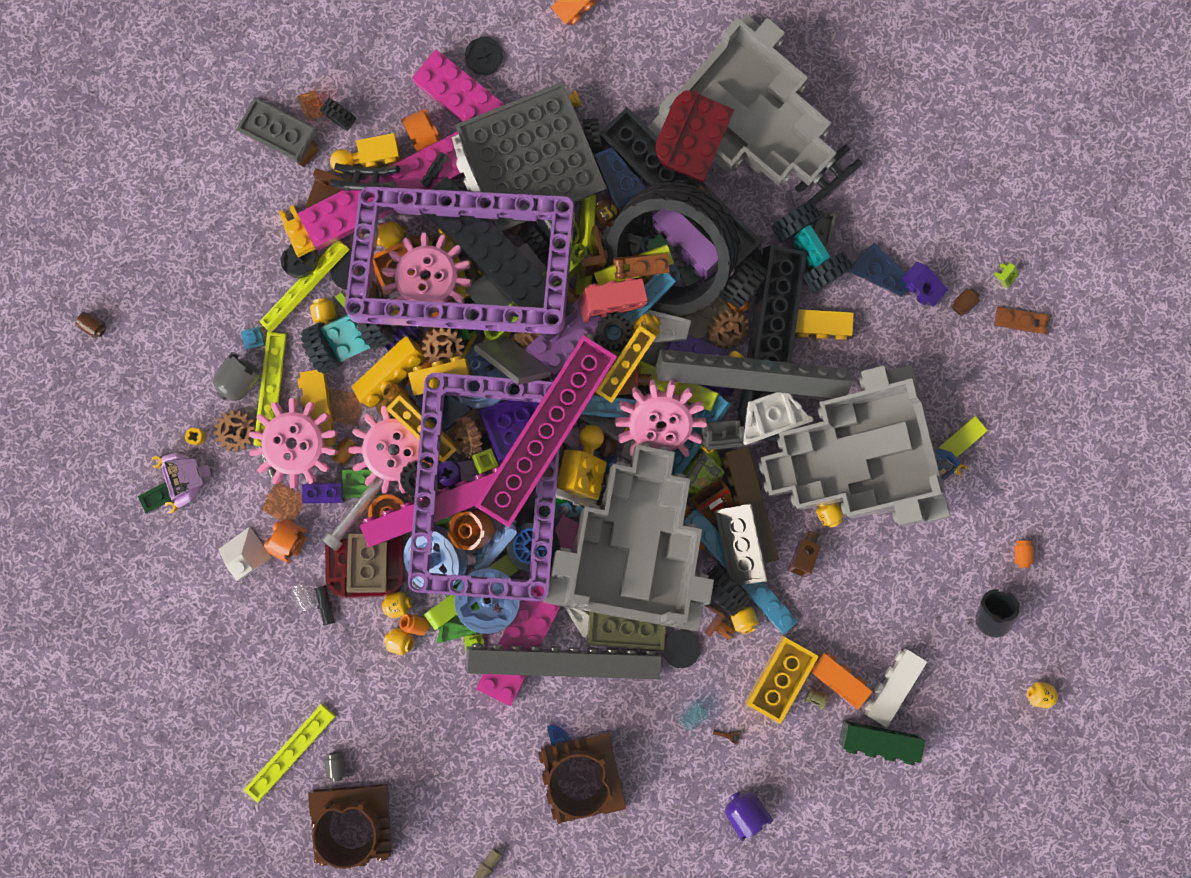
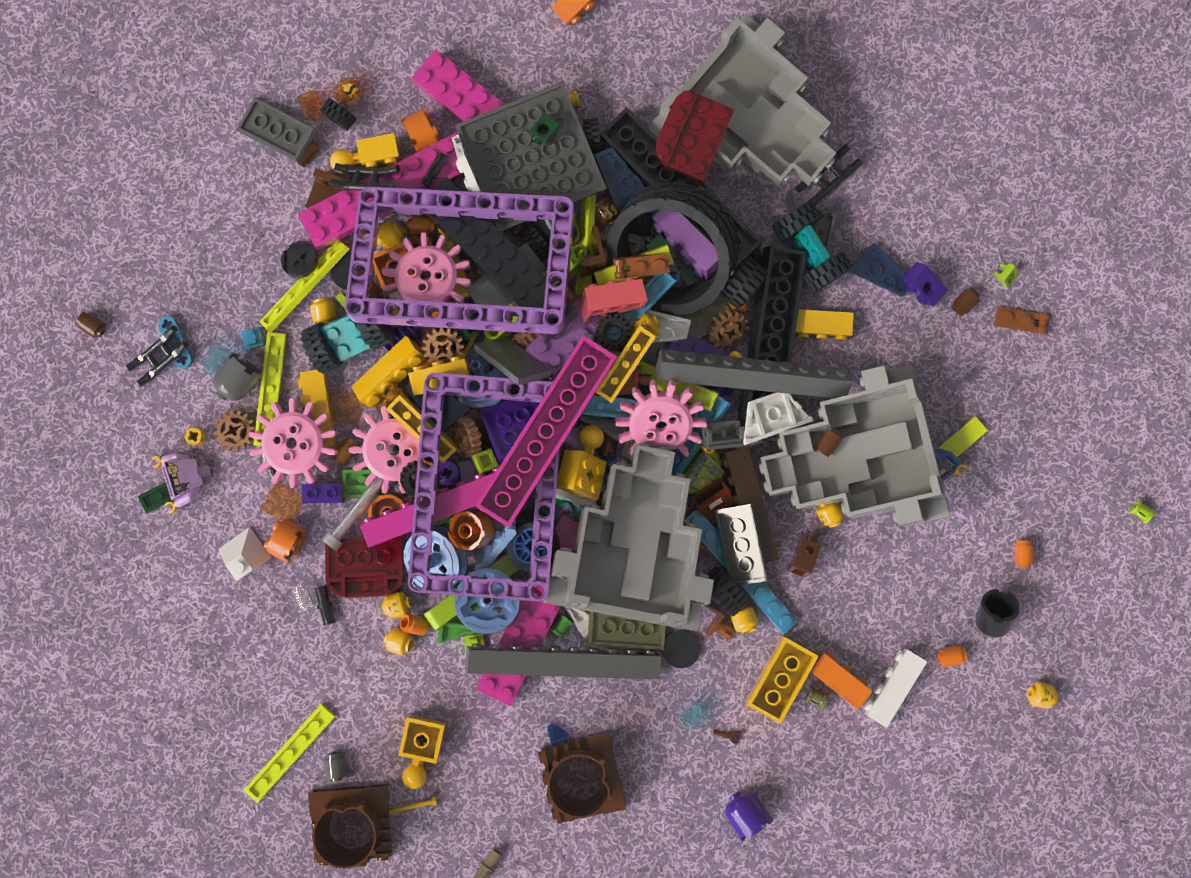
(147, 355): none -> black piece
(179, 334): none -> dark azure beam
(213, 360): none -> clear light blue brick
(297, 233): yellow hinge -> none
(346, 91): none -> clear orange head
(366, 566): dark tan plate -> none
(414, 775): none -> yellow brick
(420, 224): none -> orange brick
(434, 801): none -> yellow piece
(483, 55): black tile -> none
(544, 121): none -> dark green brick
(561, 625): none -> bright green bush
(829, 442): none -> reddish brown brick
(881, 742): dark green brick -> none
(952, 656): none -> orange brick
(1142, 511): none -> lime bush

